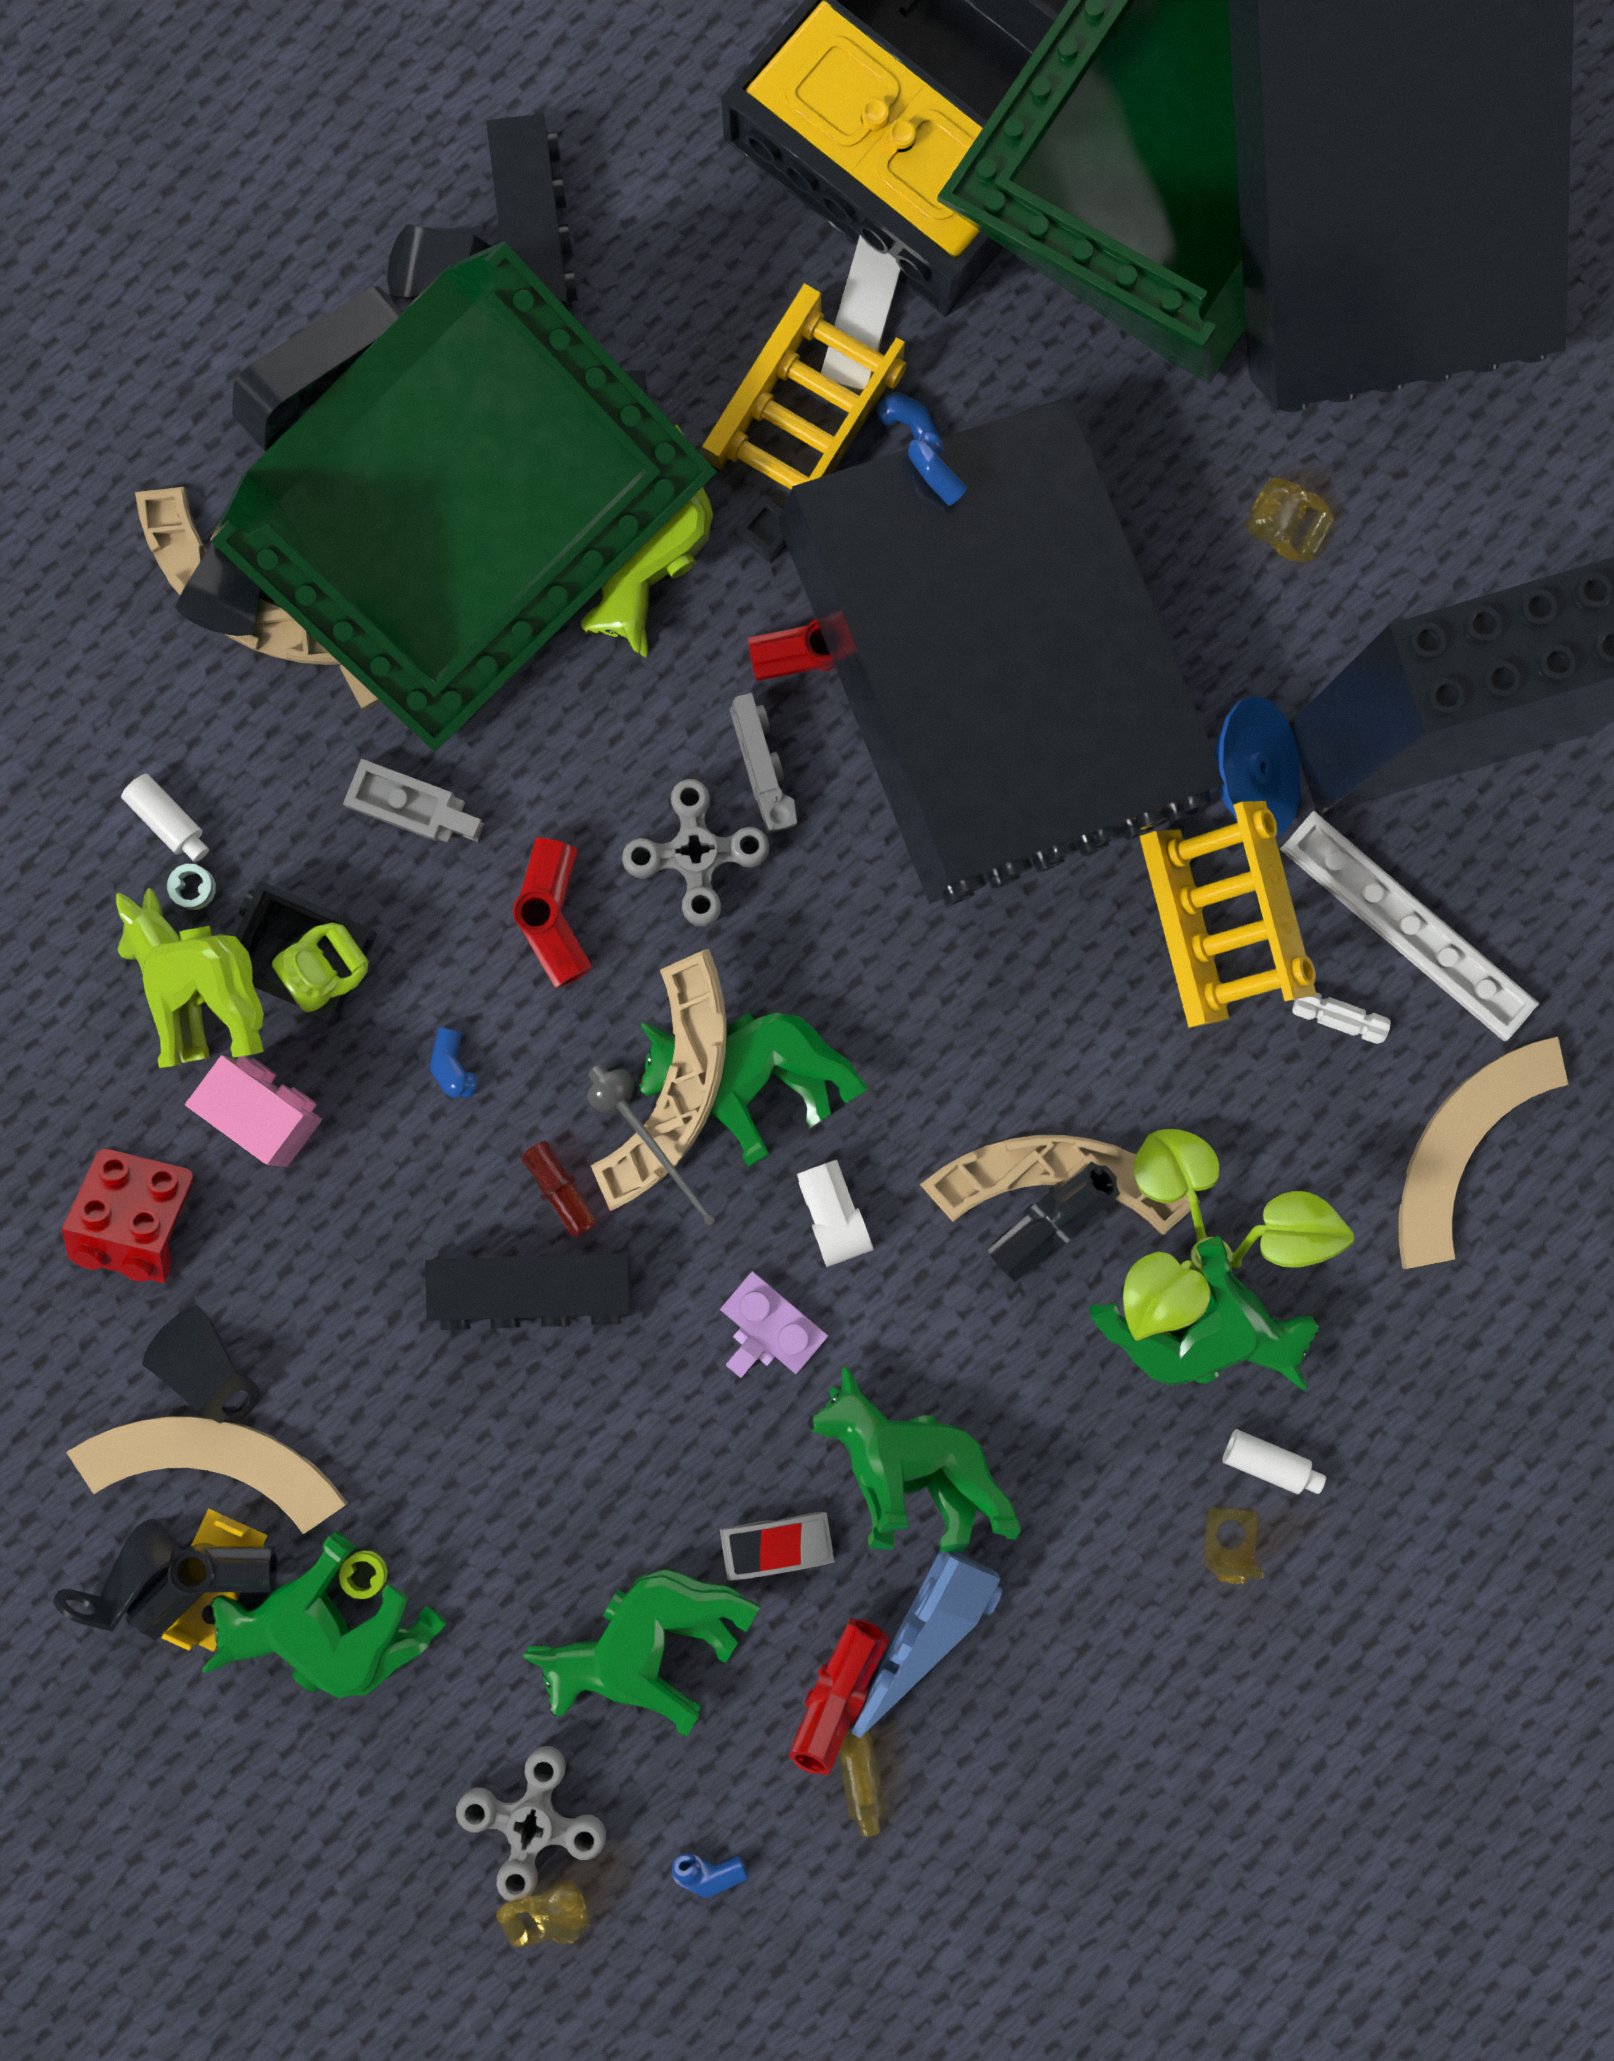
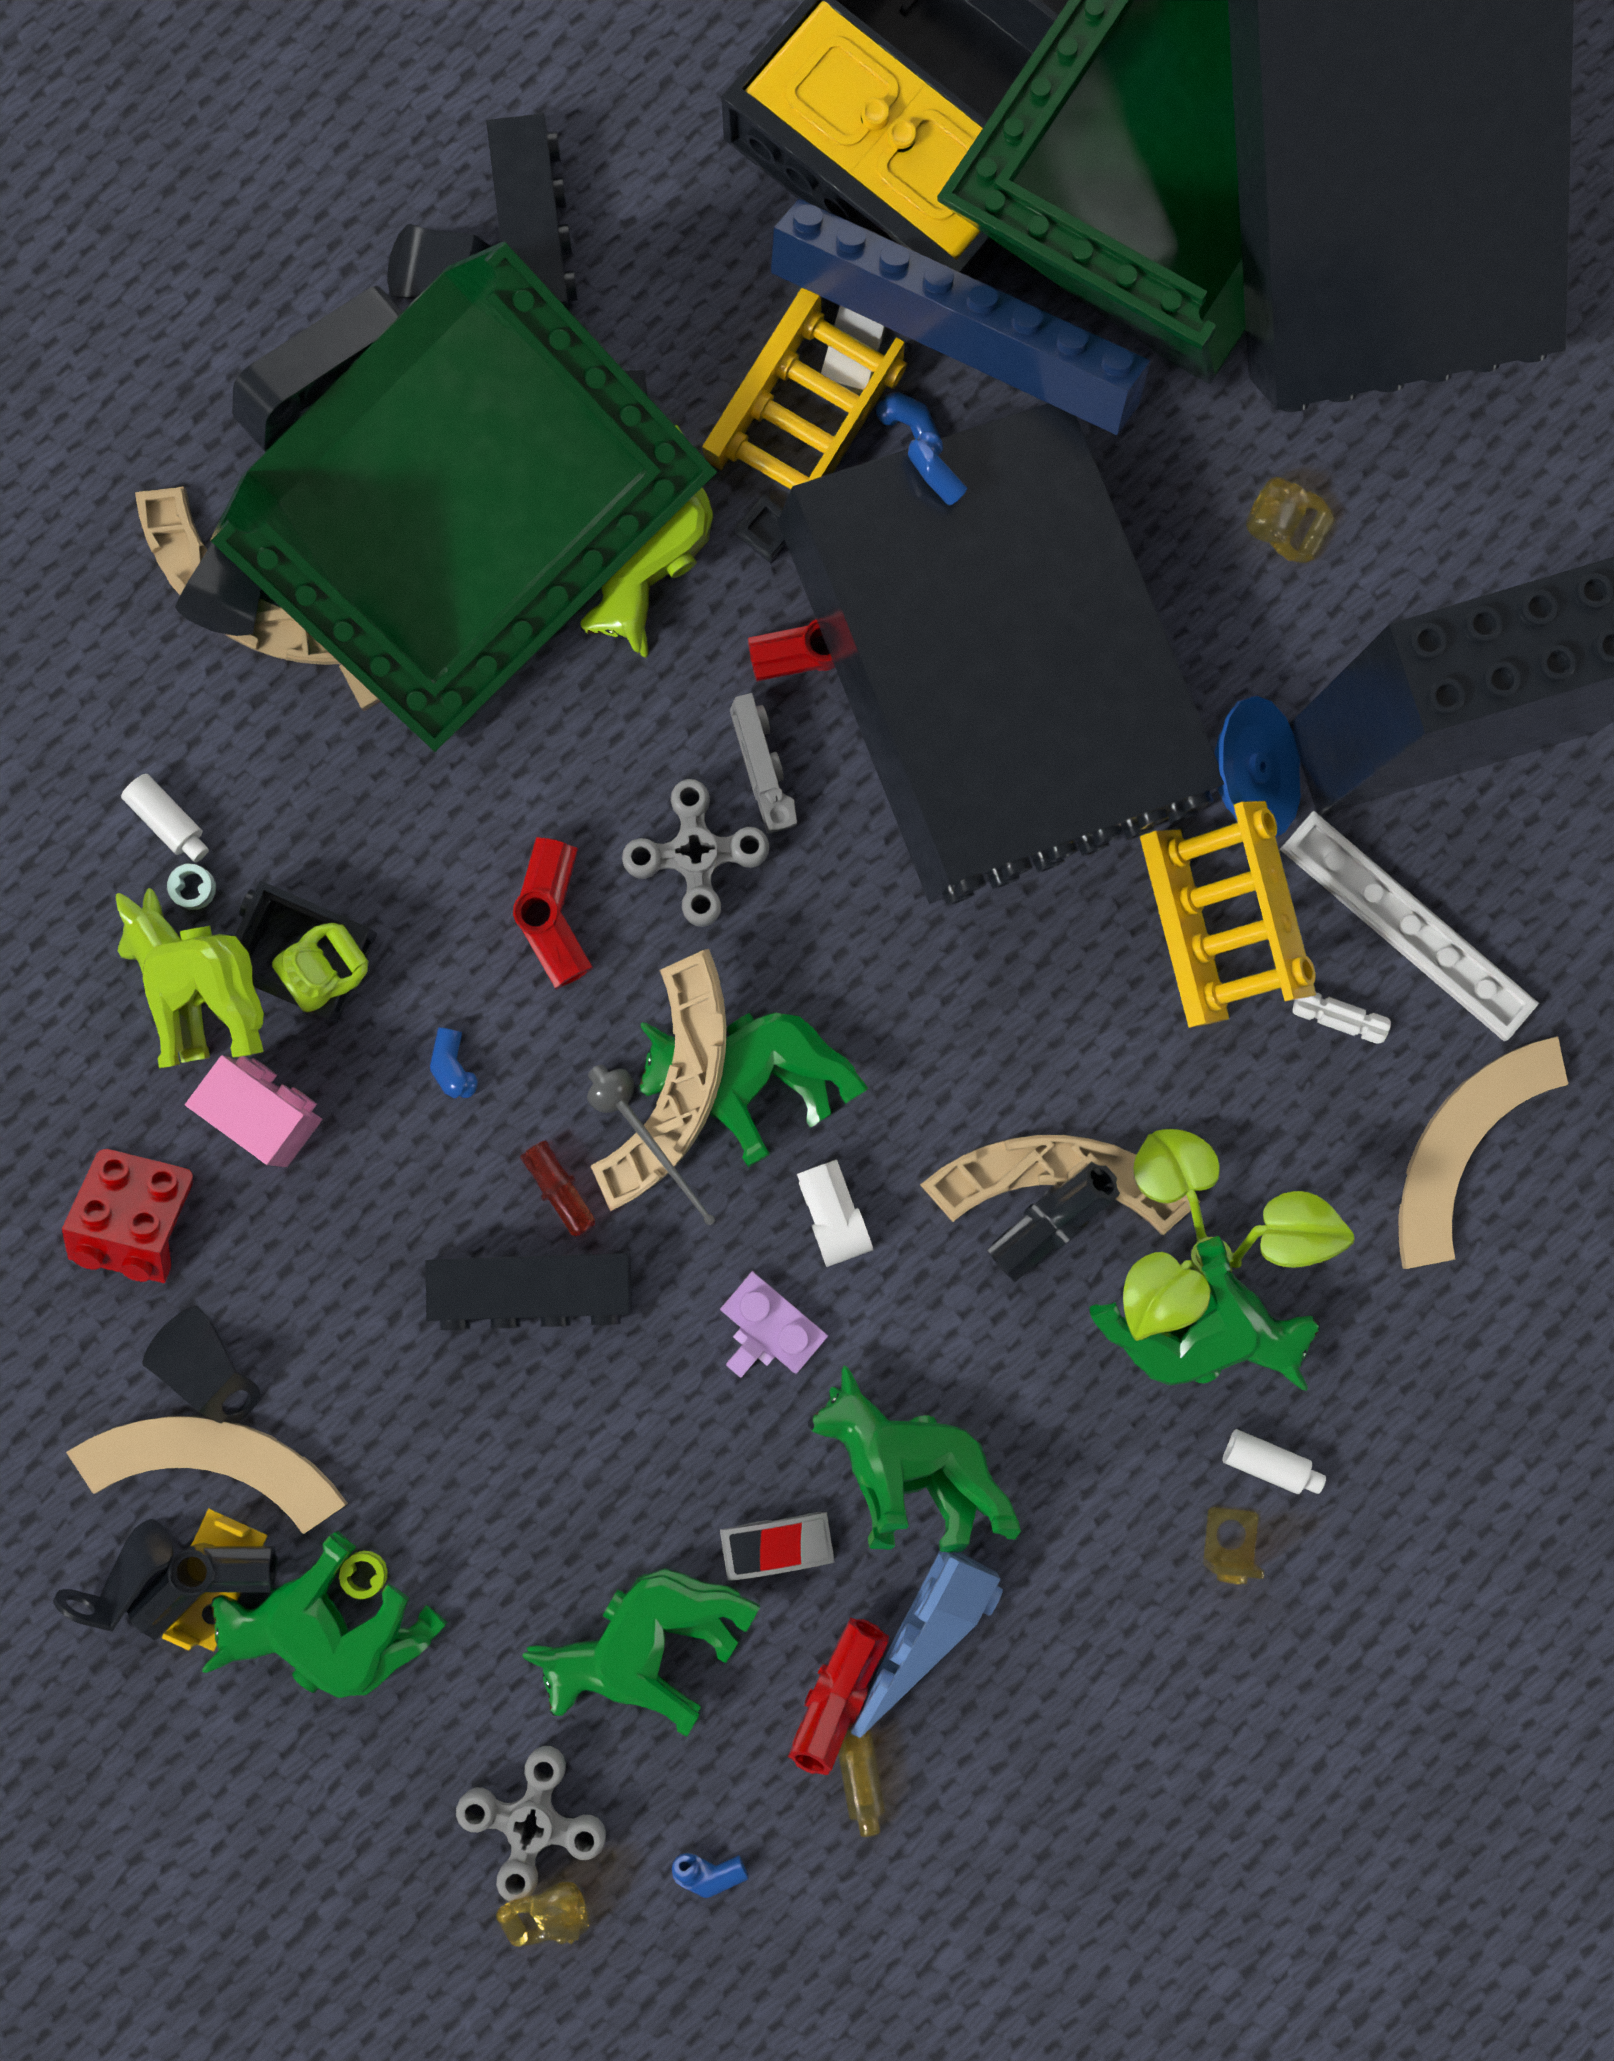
(410, 804): light grey hinge -> none
(959, 316): none -> dark blue brick

